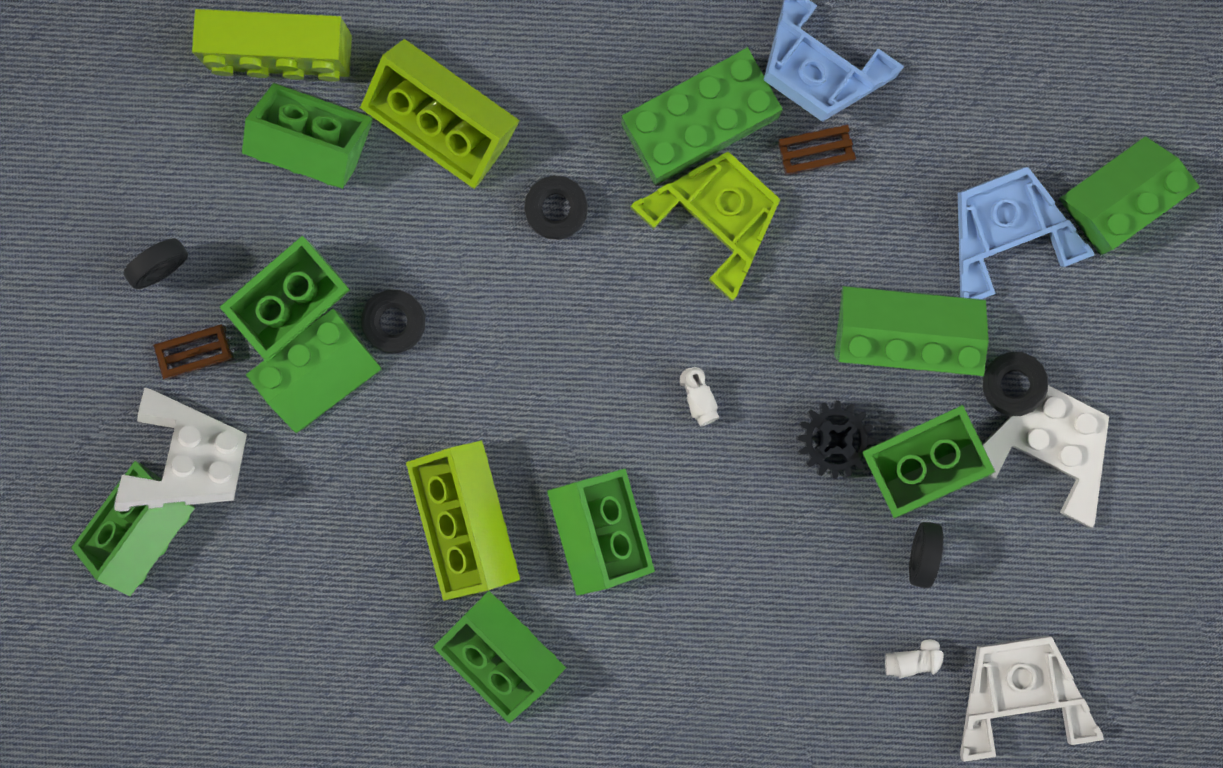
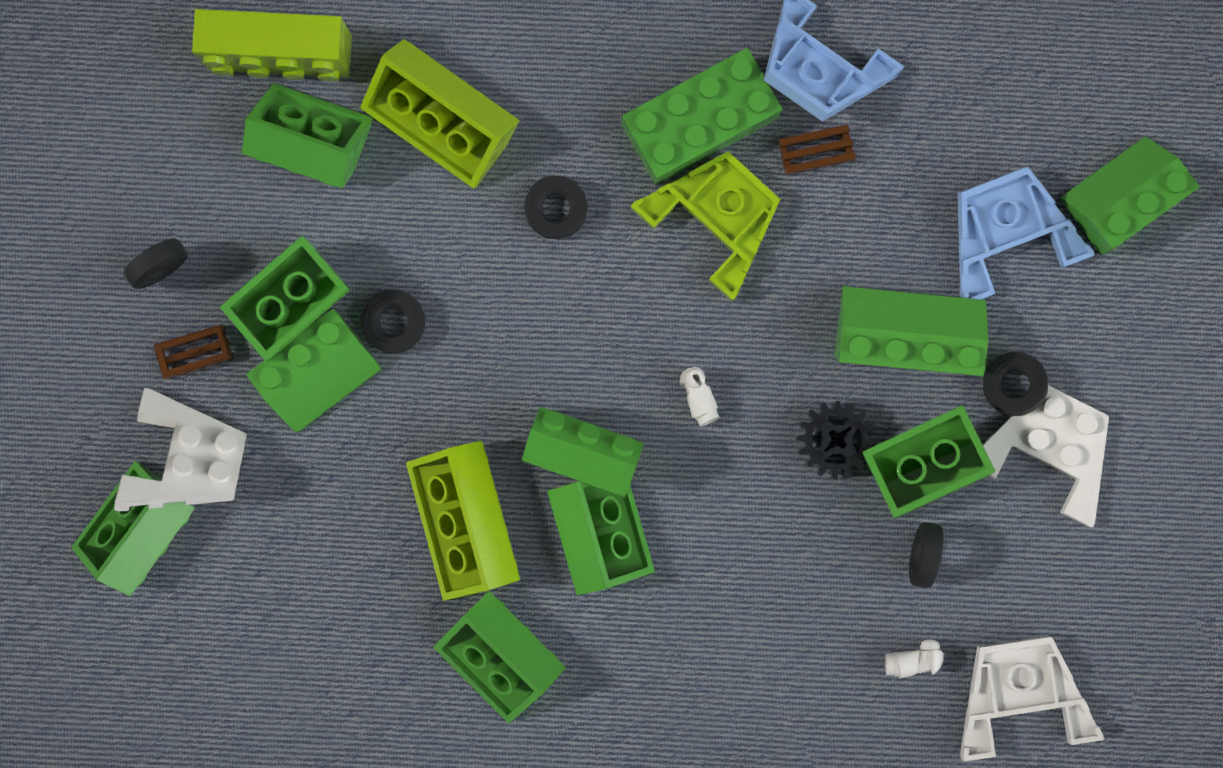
(582, 451): none -> bright green slope

